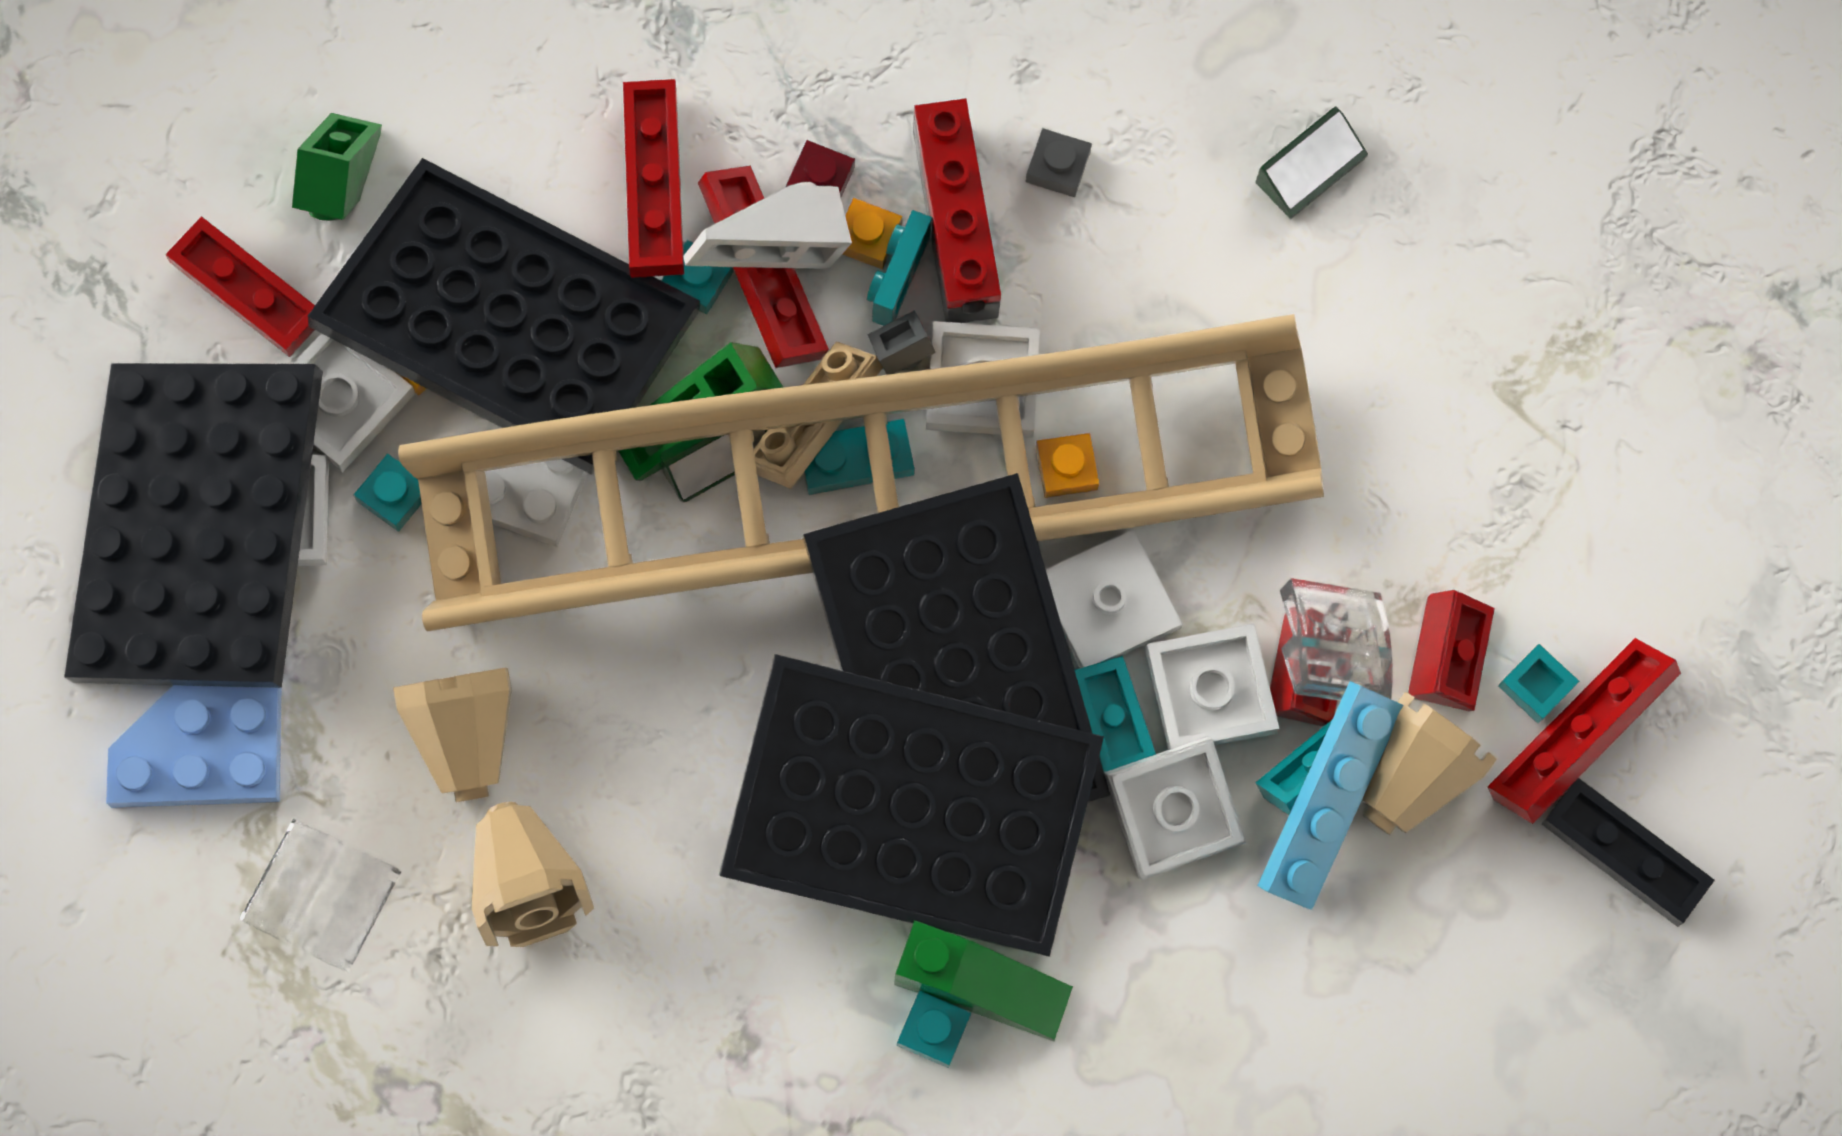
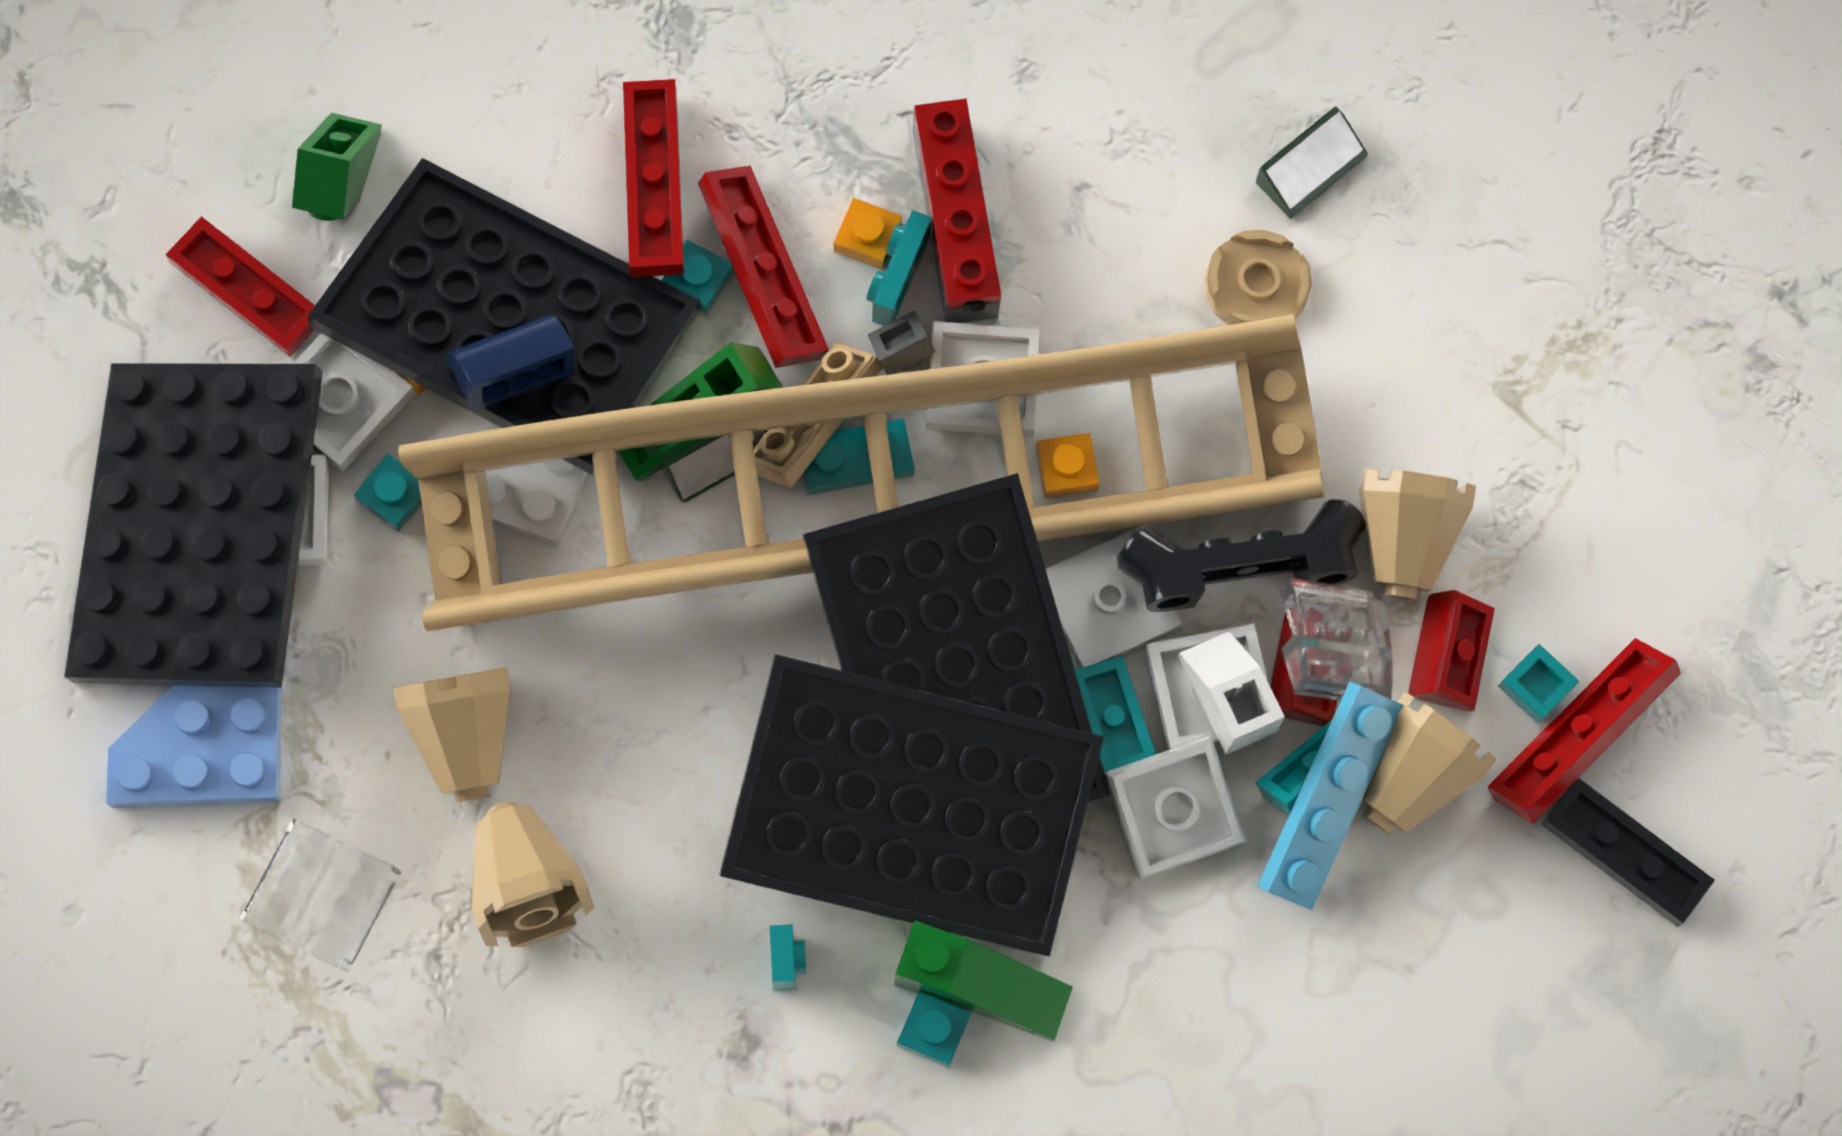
(513, 362): none -> dark blue brick
(785, 230): white slope -> none
(786, 957): none -> teal plate
(822, 167): dark red plate -> none
(1058, 162): dark grey plate -> none
(1178, 577): none -> black plate
(1232, 691): none -> white slope
(1255, 294): none -> tan tile
(1411, 527): none -> tan cone

